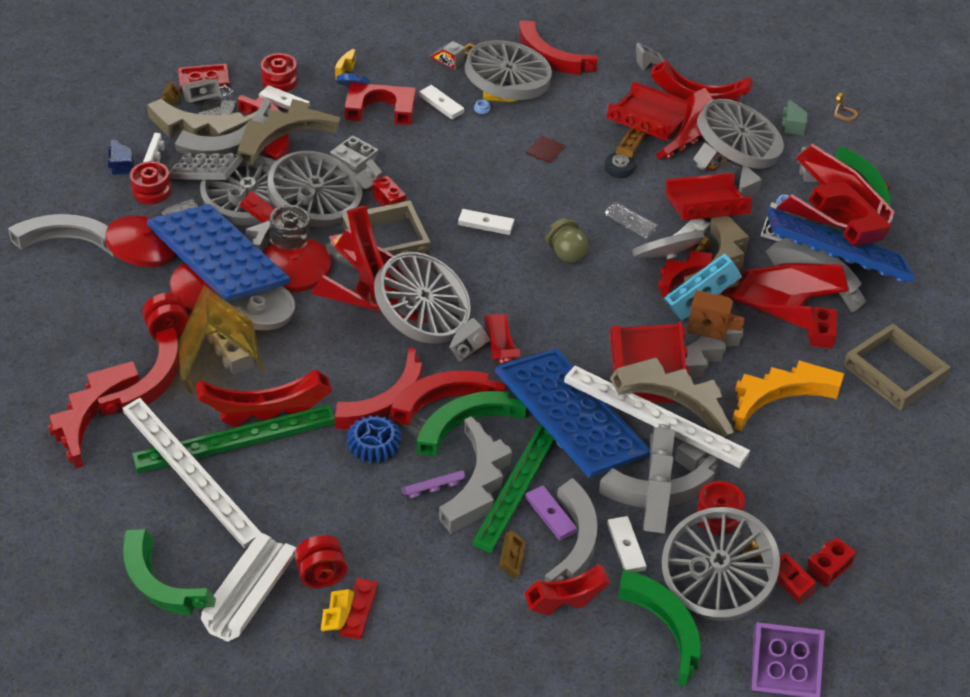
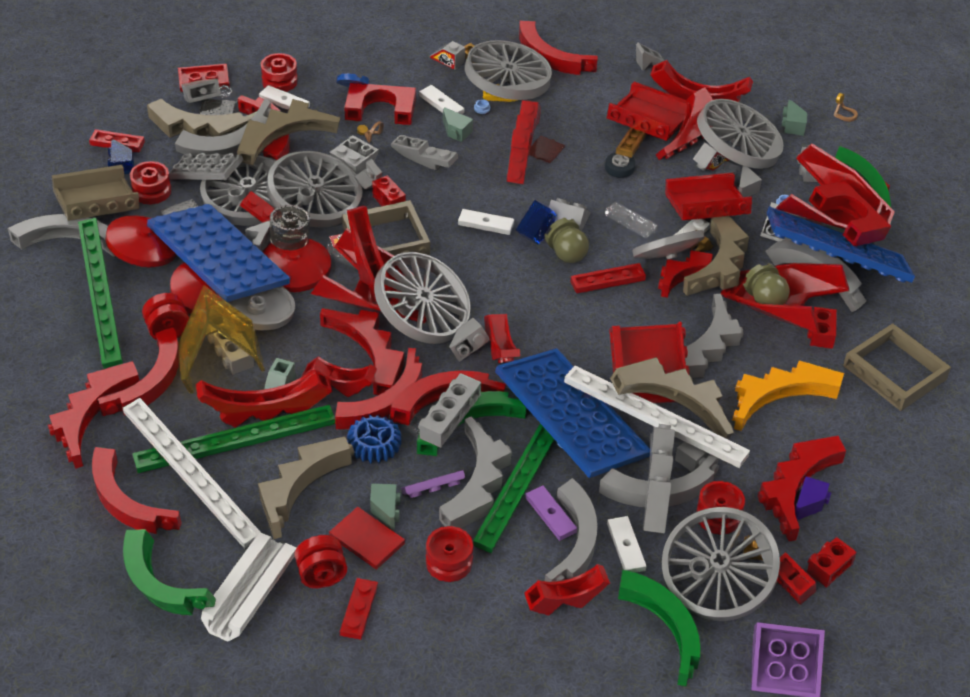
(94, 192): none -> dark tan panel
(100, 293): none -> green plate
(103, 139): none -> red plate
(120, 505): none -> arch
(155, 148): white tile -> none
(171, 94): pearl gold tile -> none
(280, 373): none -> sand green slope
(314, 461): none -> dark tan arch
(338, 611): yellow slope -> none
(343, 379): none -> red arch
(345, 63): yellow slope -> none
(363, 130): none -> medium nougat piece
(367, 538): none -> red tile
(377, 343): none -> red arch
(384, 502): none -> sand green slope
(420, 152): none -> light grey slope
(449, 410): none -> light grey brick
(449, 553): none -> red wheel
(457, 125): none -> sand green slope
(512, 554): pearl gold plate -> none
(522, 140): none -> red arch
(536, 222): none -> clear blue piece
(565, 210): none -> light grey slope
(608, 278): none -> red plate
(711, 279): medium azure brick -> none
(712, 316): dark orange hinge -> none
(767, 285): none -> olive tile
(805, 461): none -> red arch
(812, 497): none -> dark purple slope

